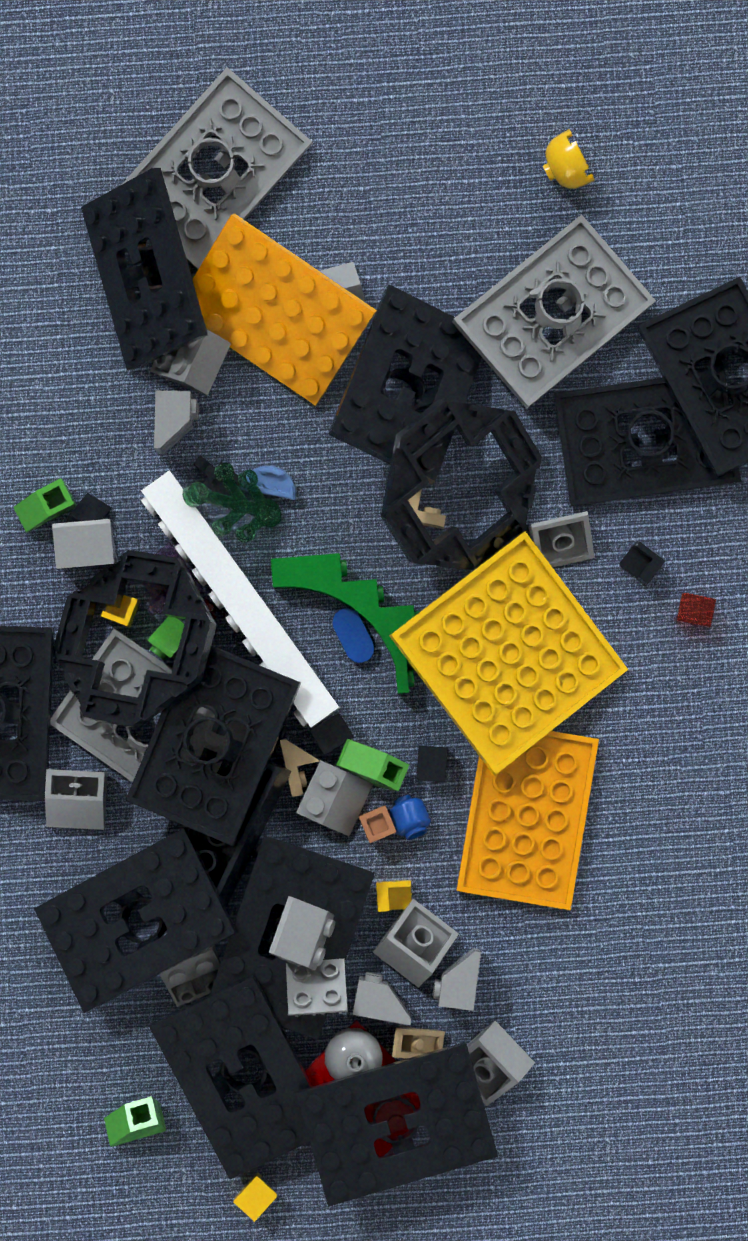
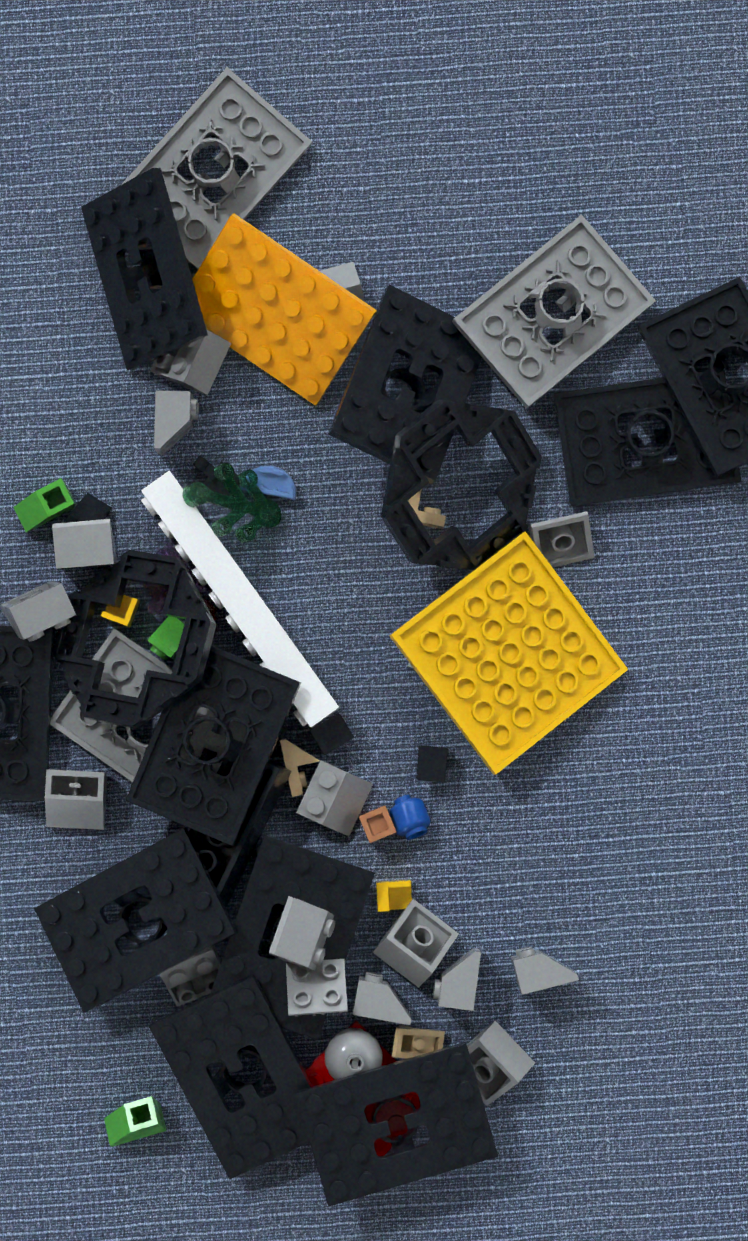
(39, 610): none -> light grey slope
(255, 1197): yellow panel -> none
(324, 576): green arch -> none
(353, 635): blue tile -> none
(372, 765): bright green slope -> none
(530, 823): light orange plate -> none
(539, 971): none -> light grey slope
(566, 162): yellow cylinder -> none
(641, 563): black panel -> none
(695, 610): clear red panel -> none

